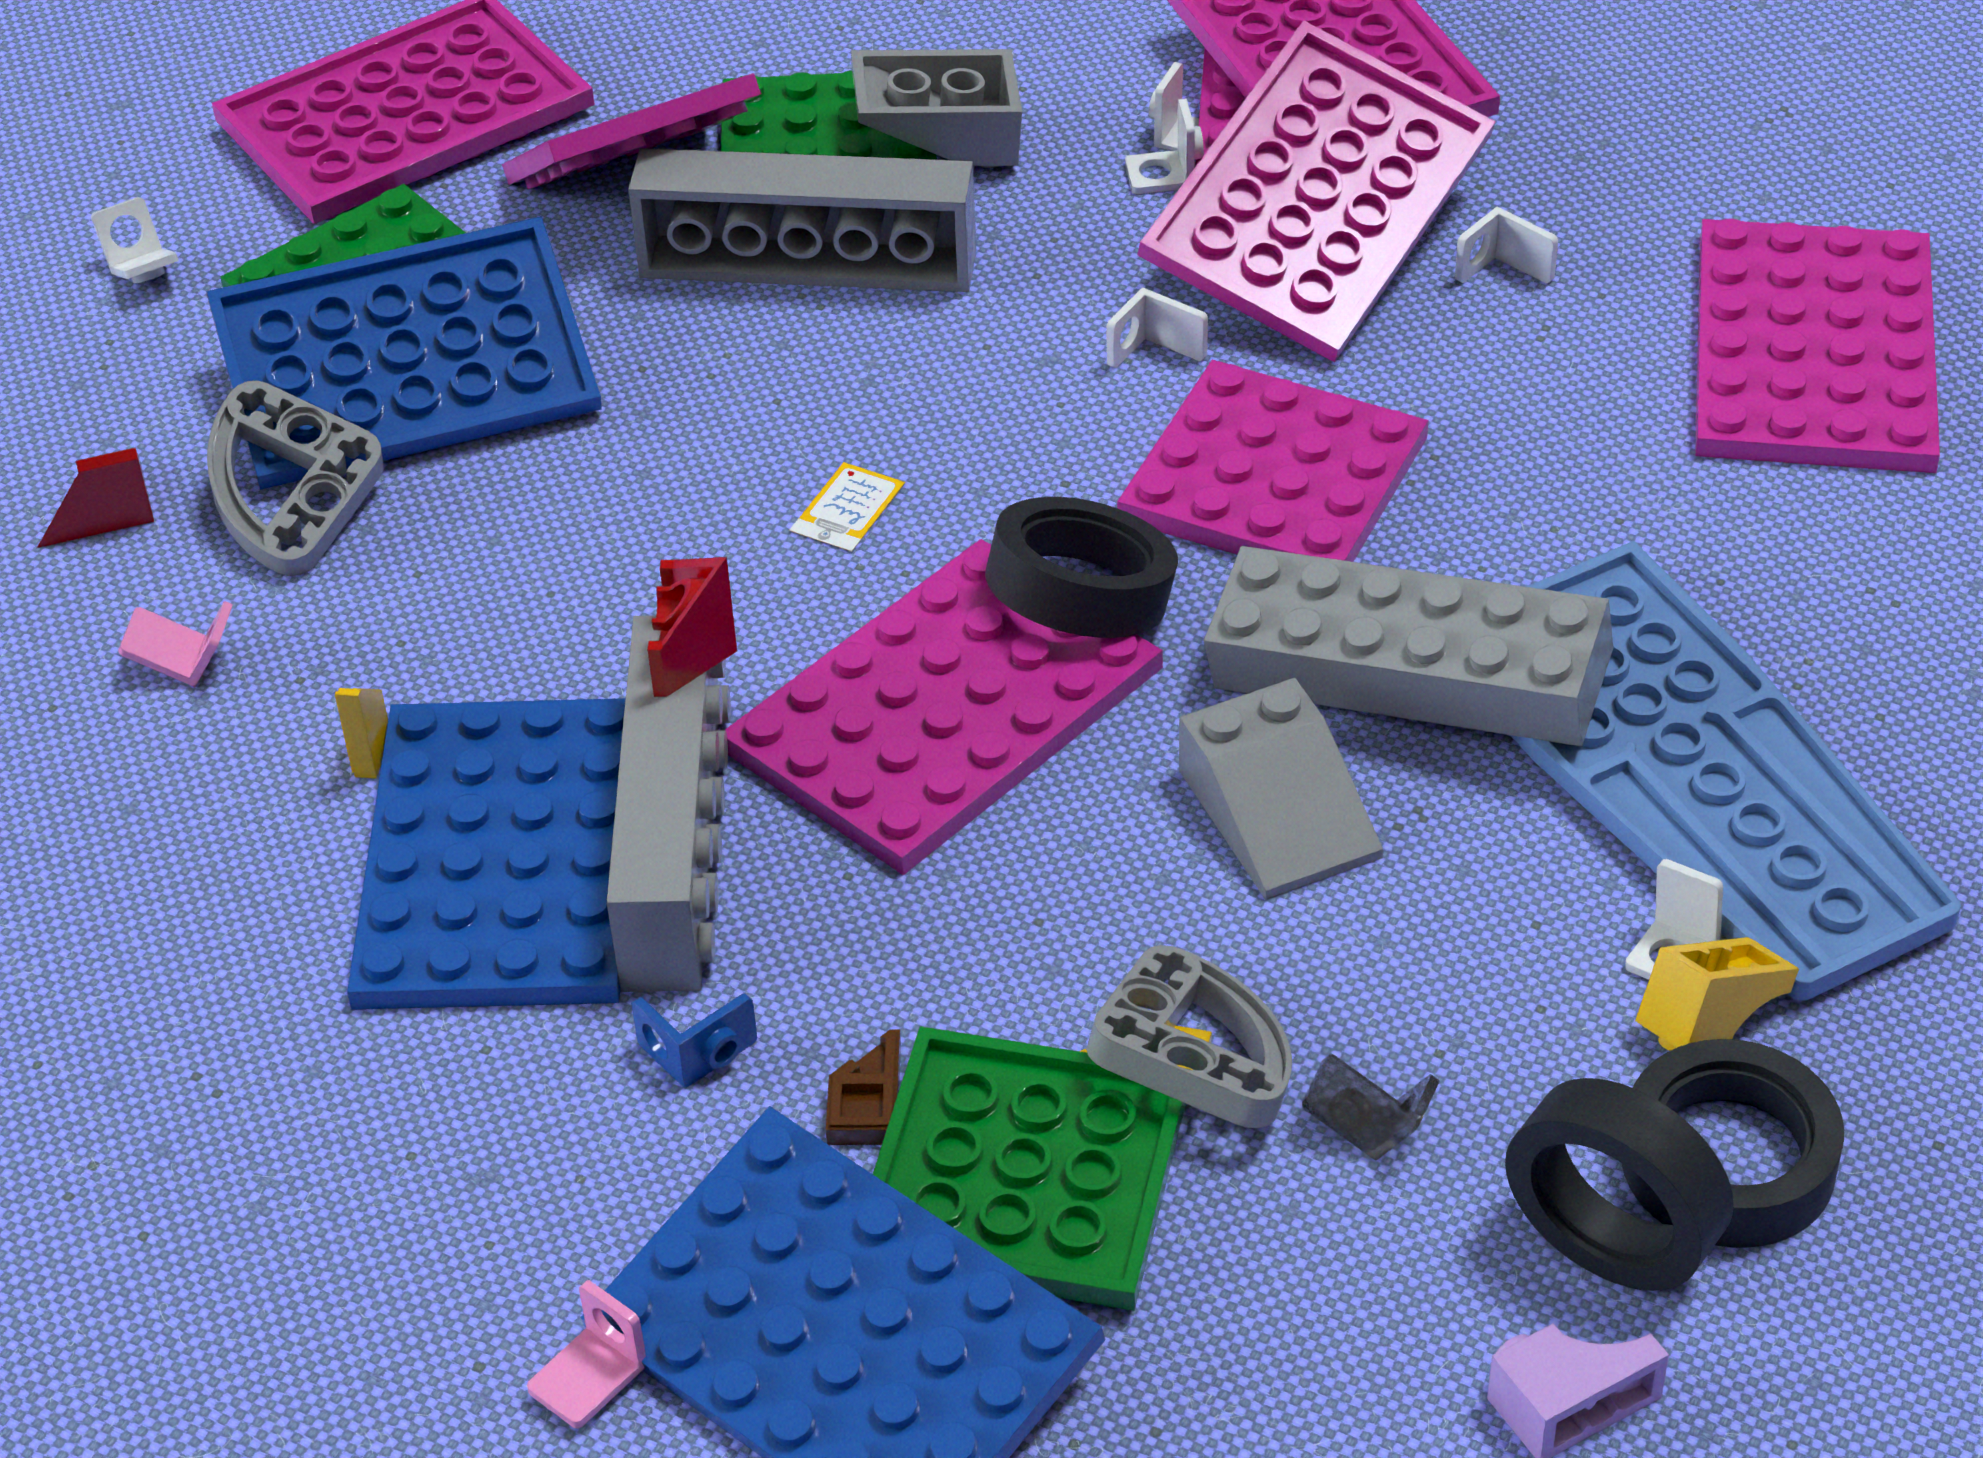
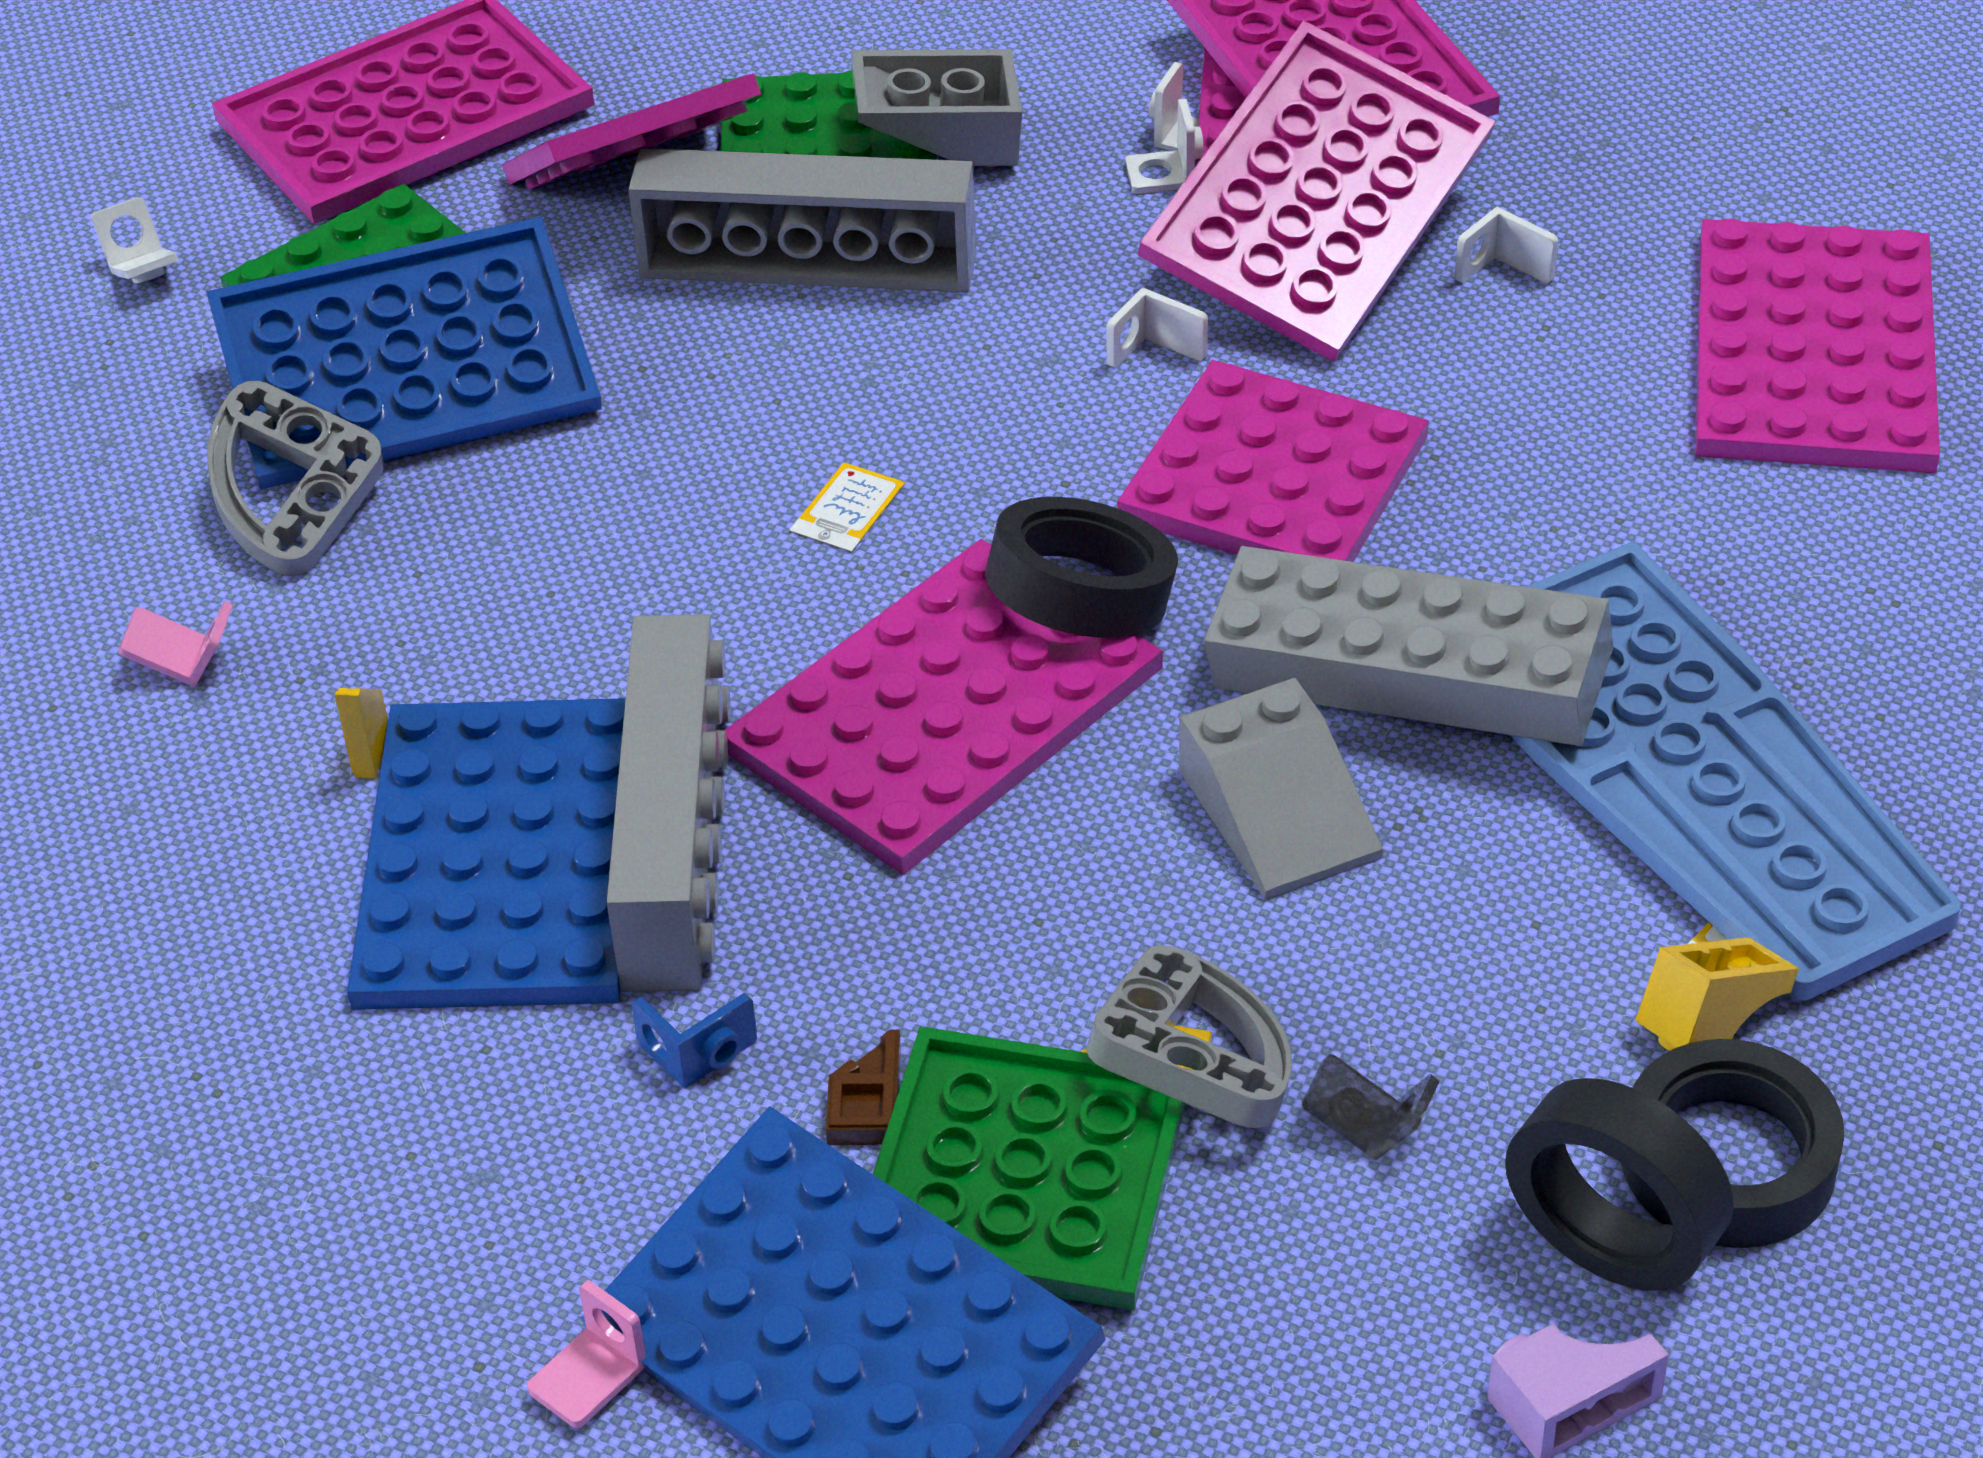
(102, 499): red slope -> none
(693, 622): red slope -> none
(1685, 913): white bracket -> none

